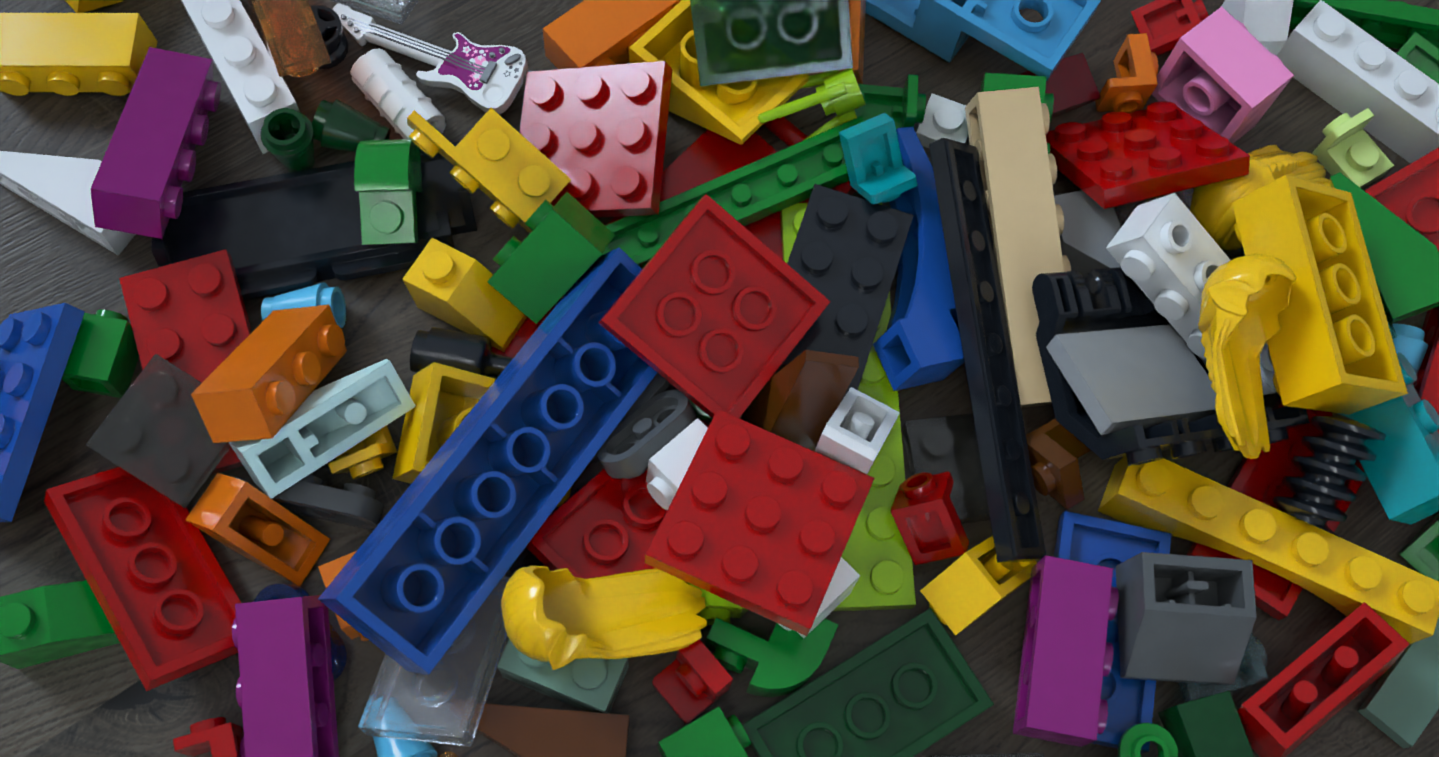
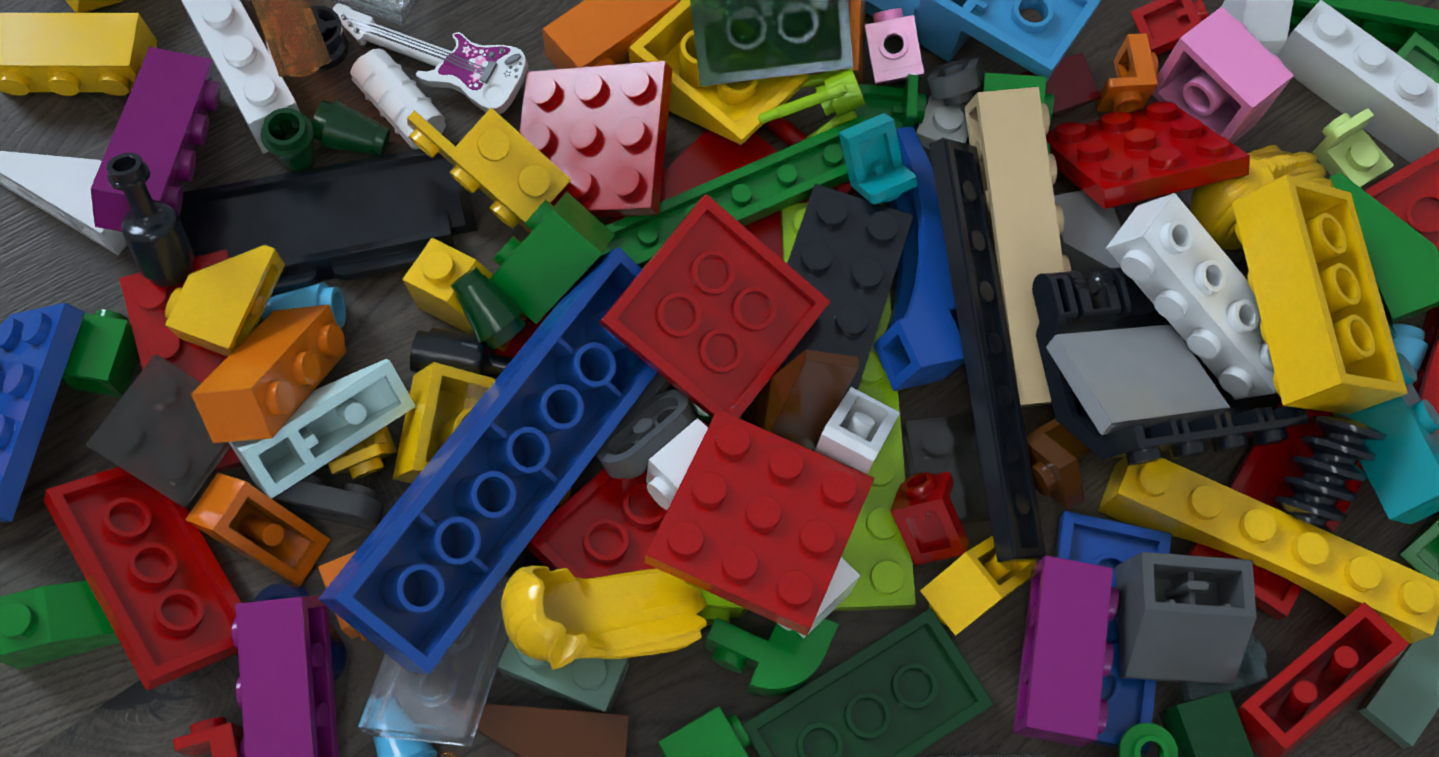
(150, 227): none -> black piece
(224, 300): none -> yellow slope
(387, 183): green brick -> none
(488, 309): none -> dark green cone
(692, 681): red bracket -> none
(895, 67): none -> bright pink brick
(956, 80): none -> dark grey plate
(1235, 321): yellow hair -> none

